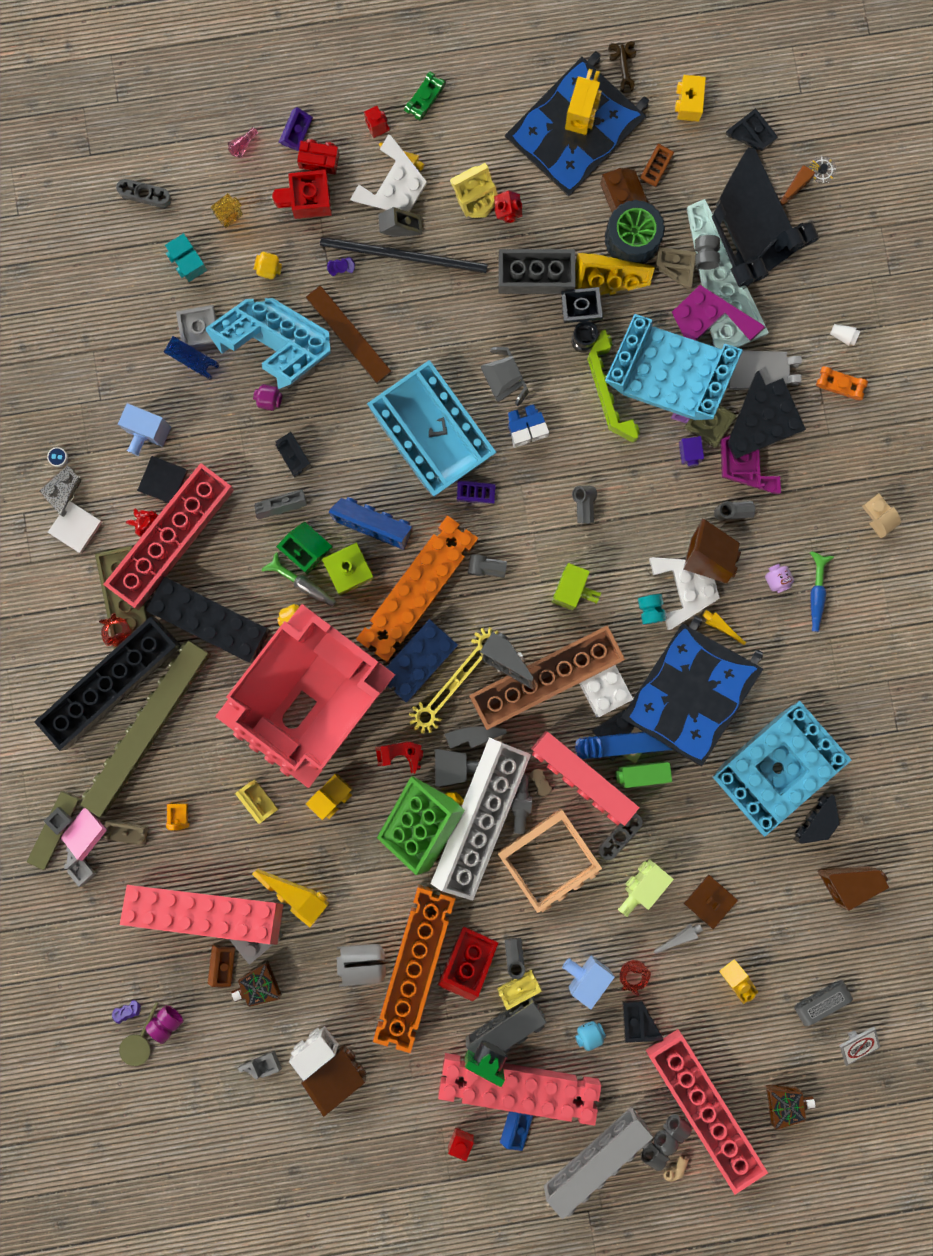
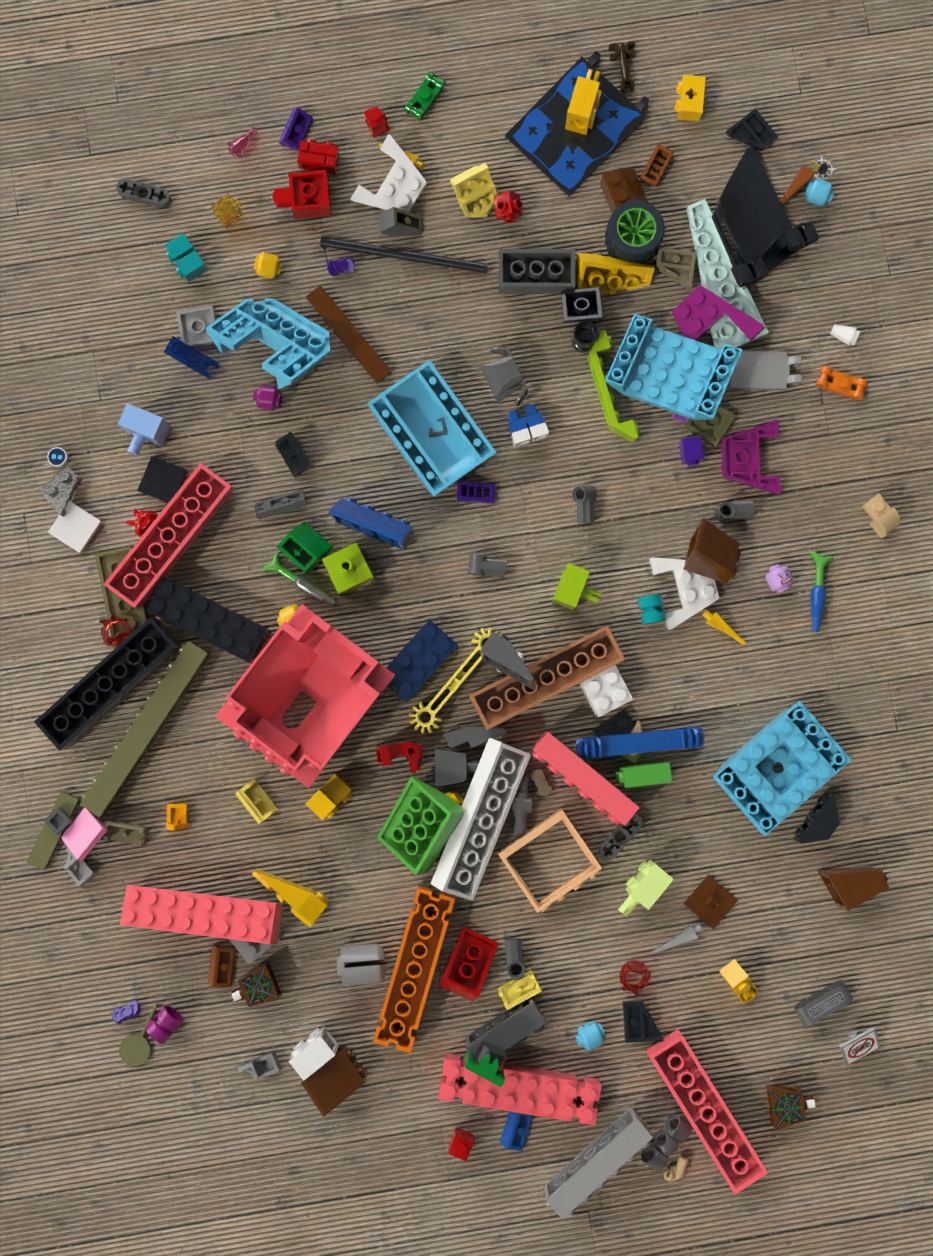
(417, 588): orange brick -> none
(589, 980): light blue brick -> none
(693, 693): flag -> none
(707, 249): dark grey wheel -> none
(764, 418): black wing -> none
(819, 192): none -> medium azure head

